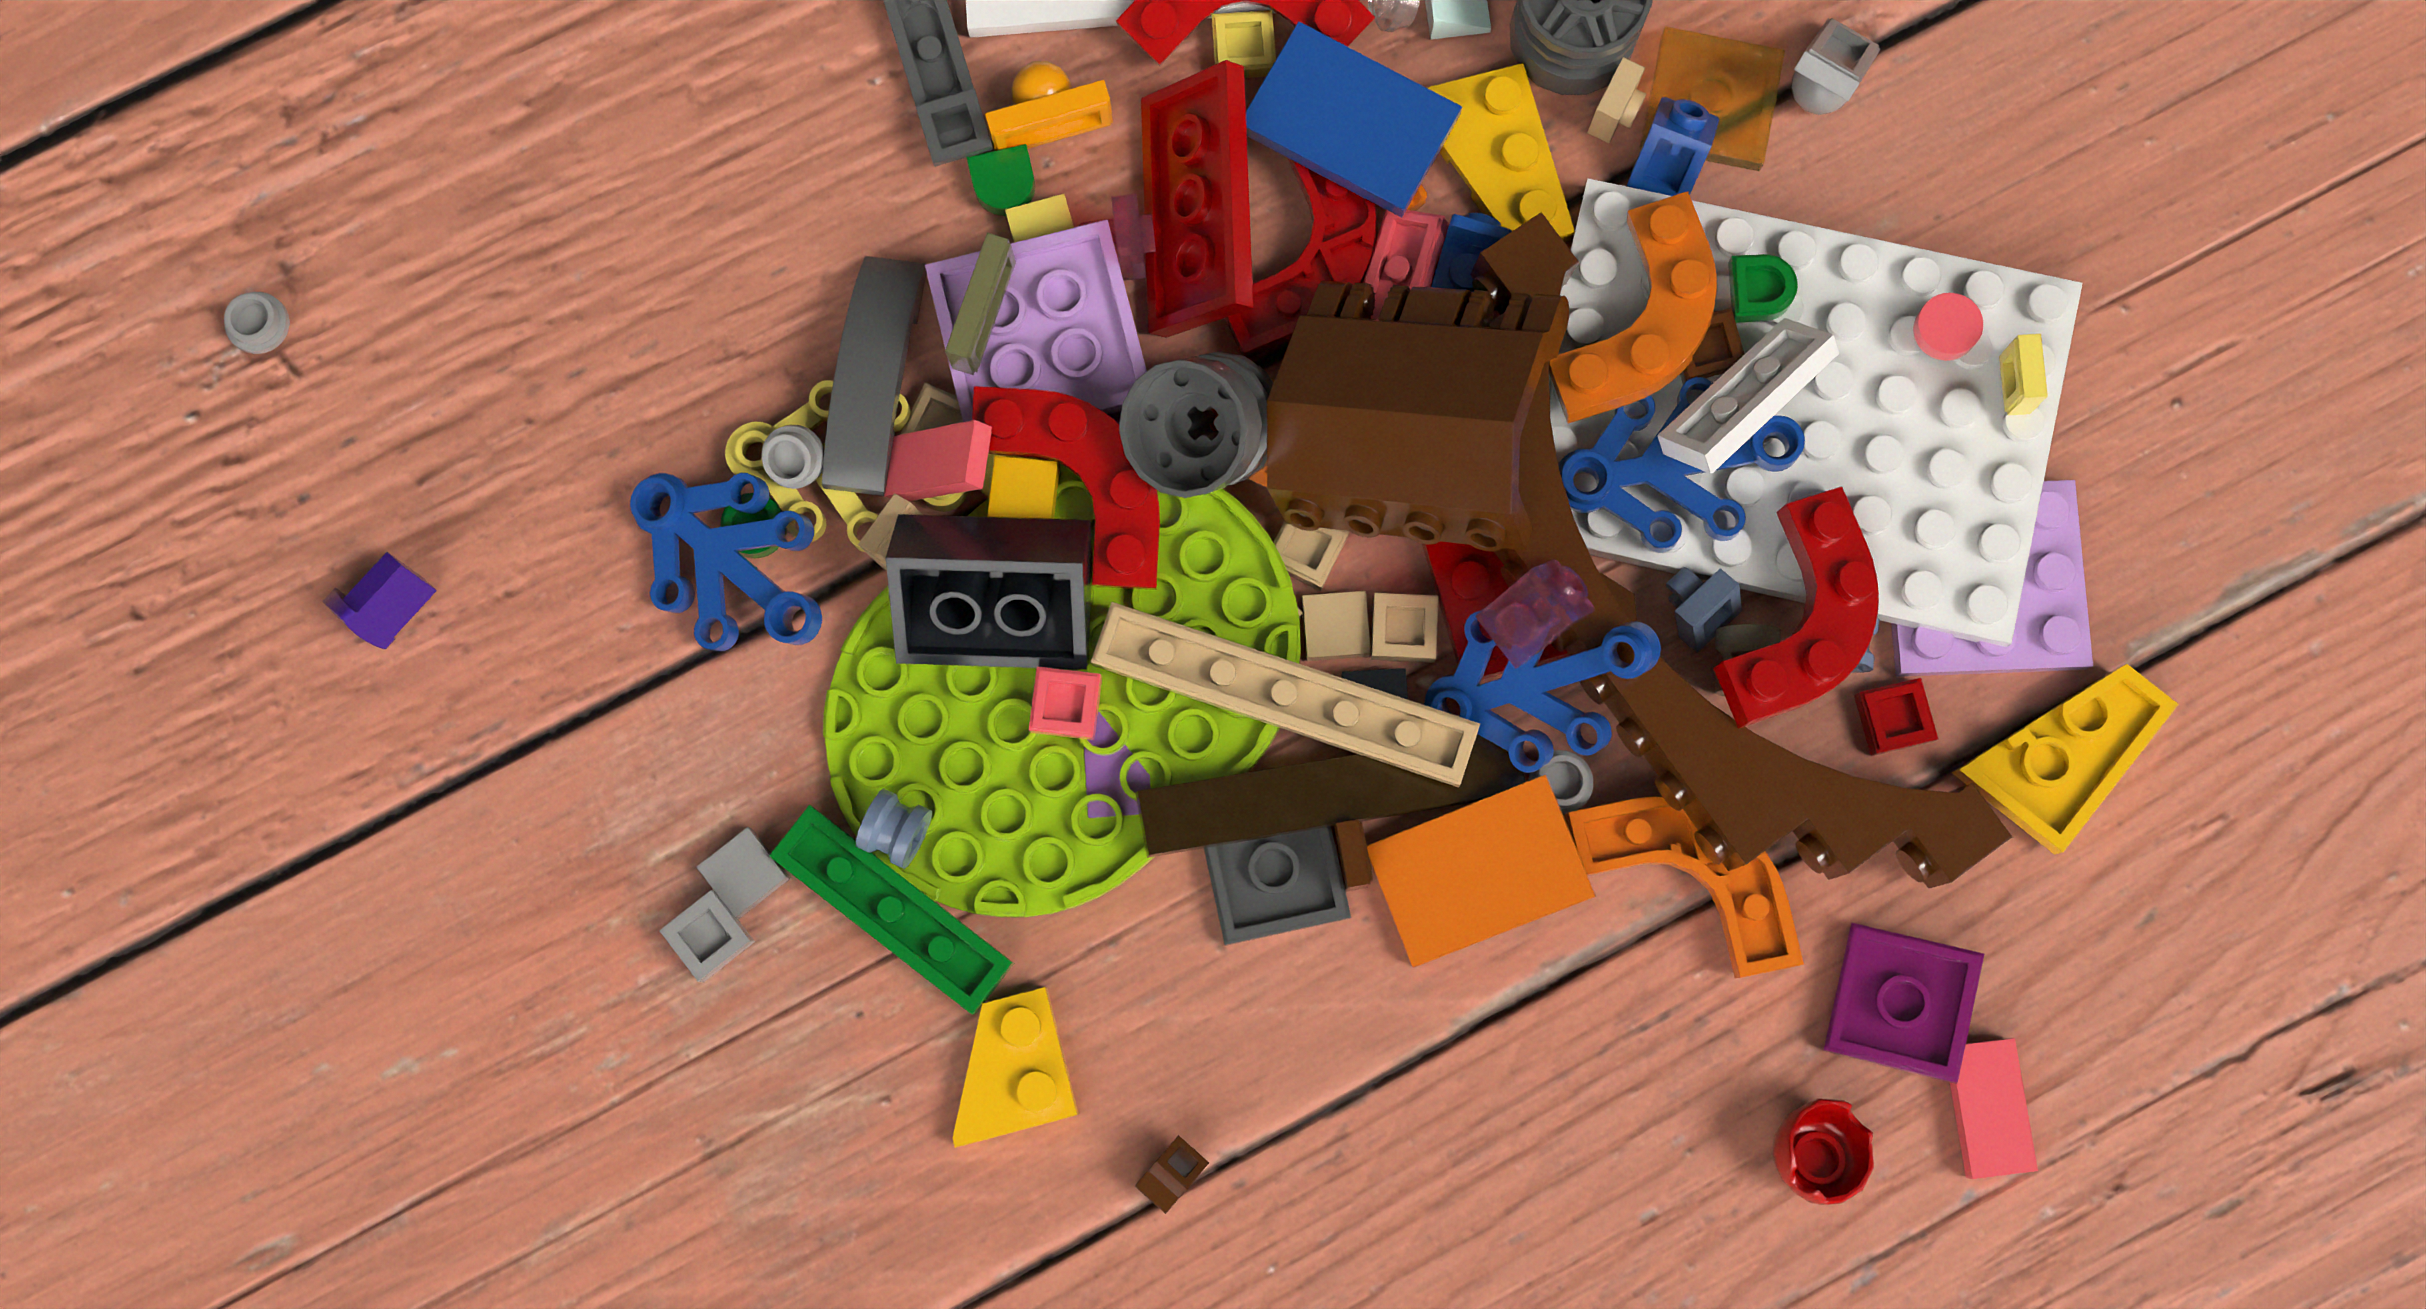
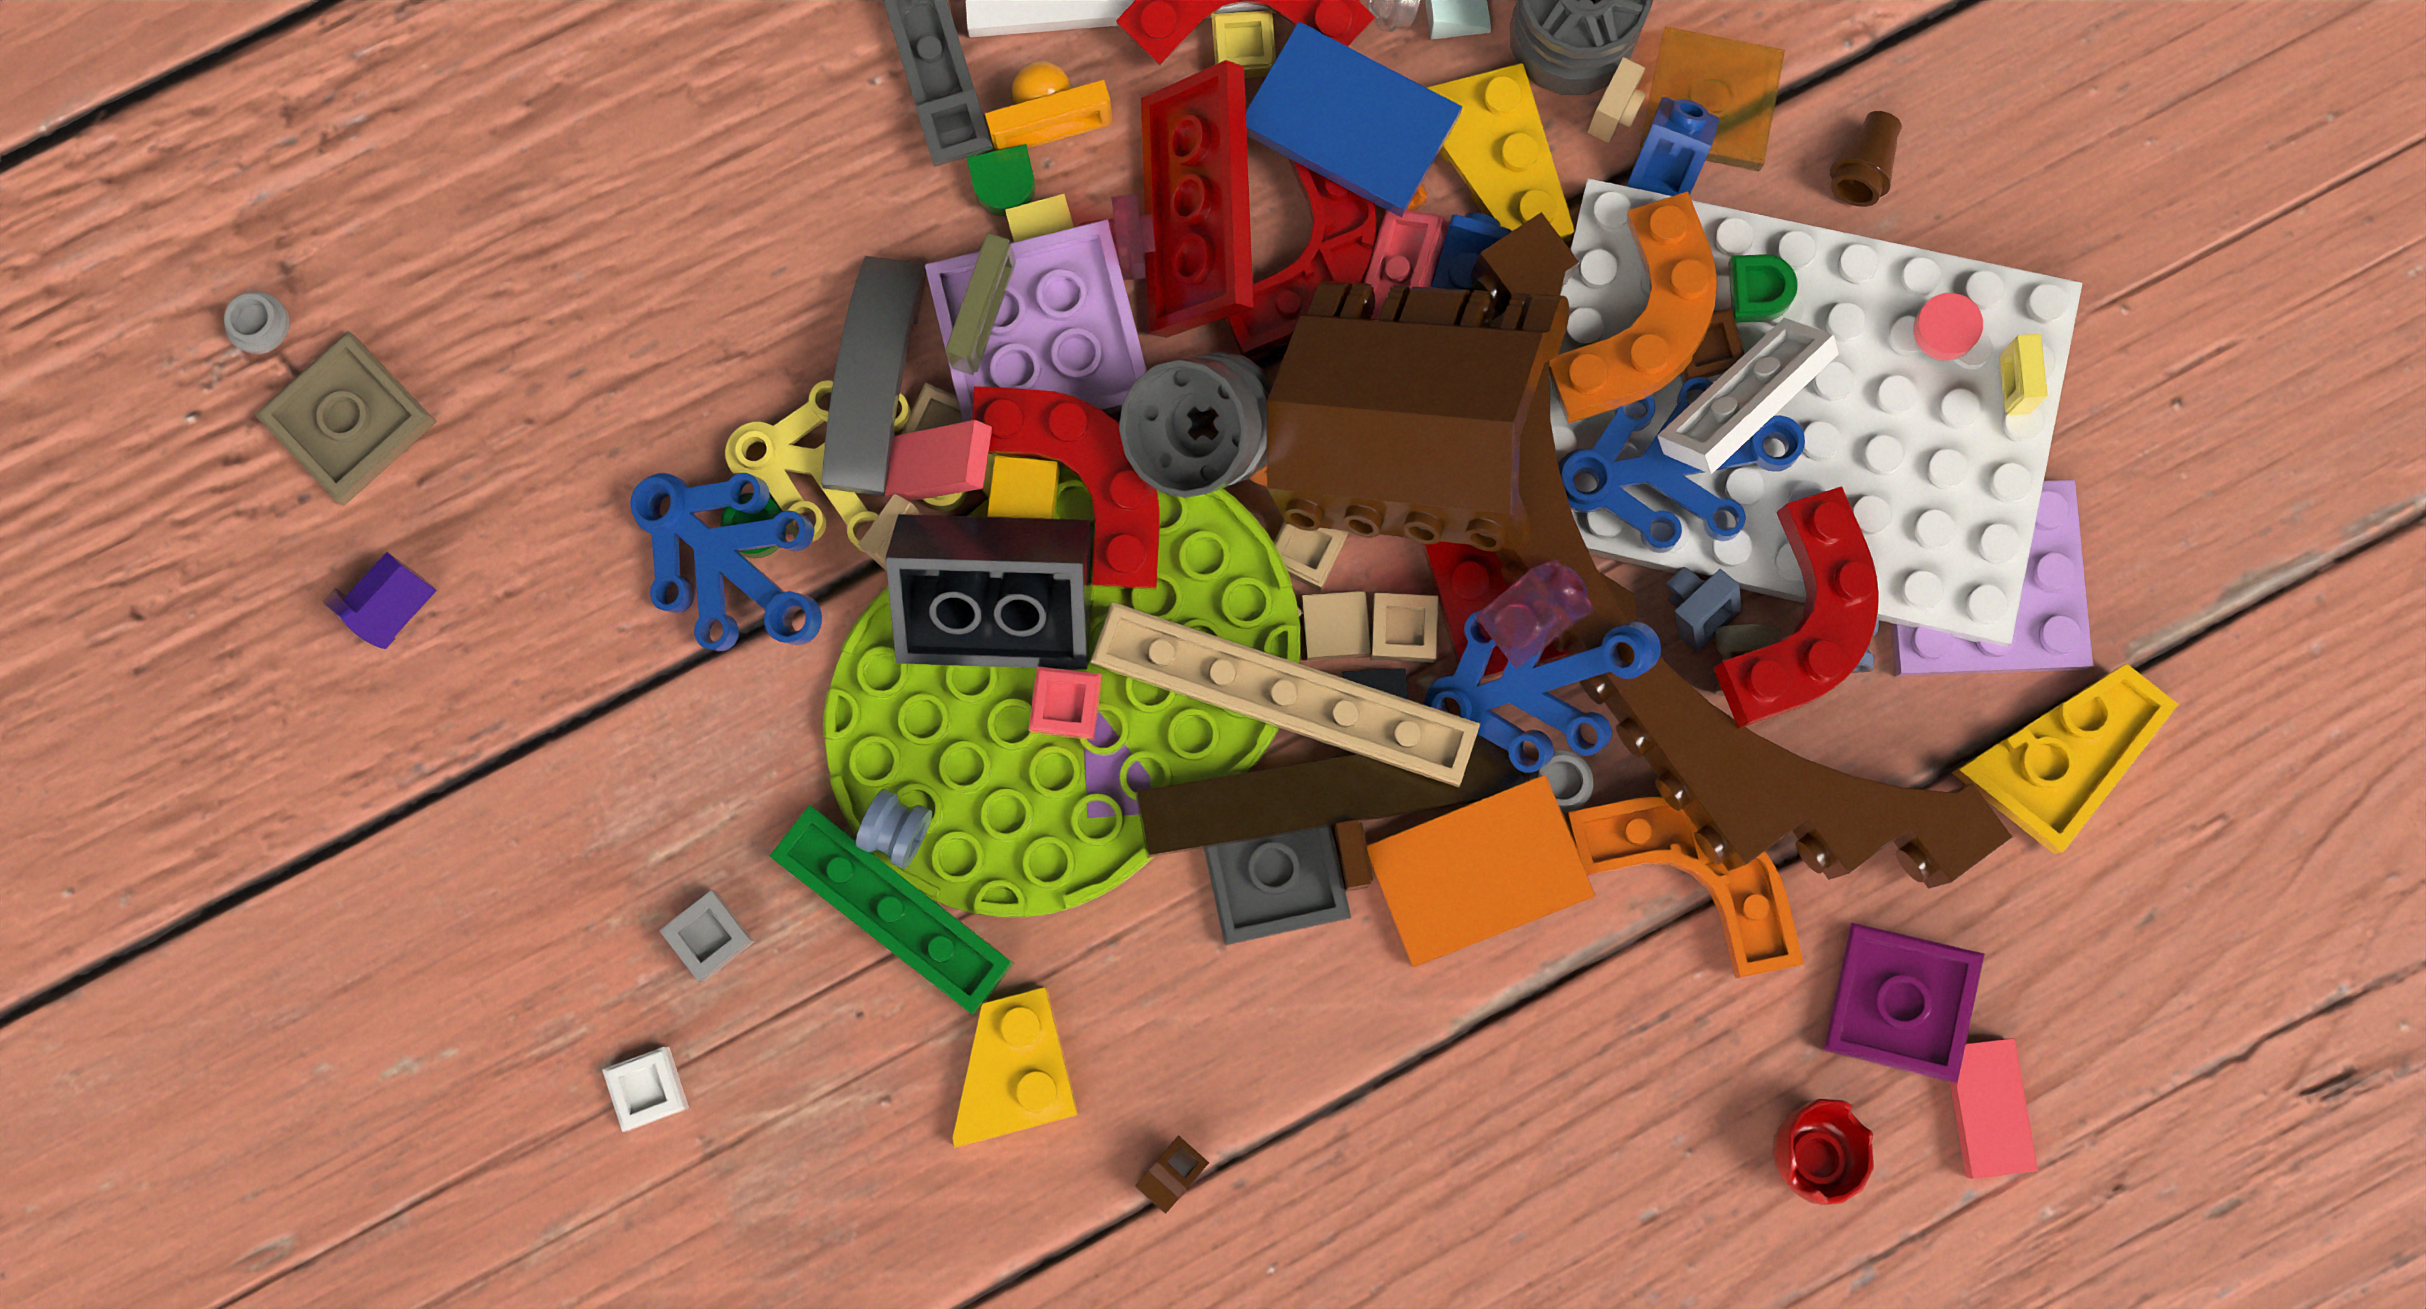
(345, 418): none -> dark tan tile
(645, 1088): none -> white tile
(743, 873): light grey tile -> none
(793, 456): light grey plate -> none
(1832, 68): light grey tile -> none
(1867, 162): none -> reddish brown cone
(1896, 717): red tile -> none

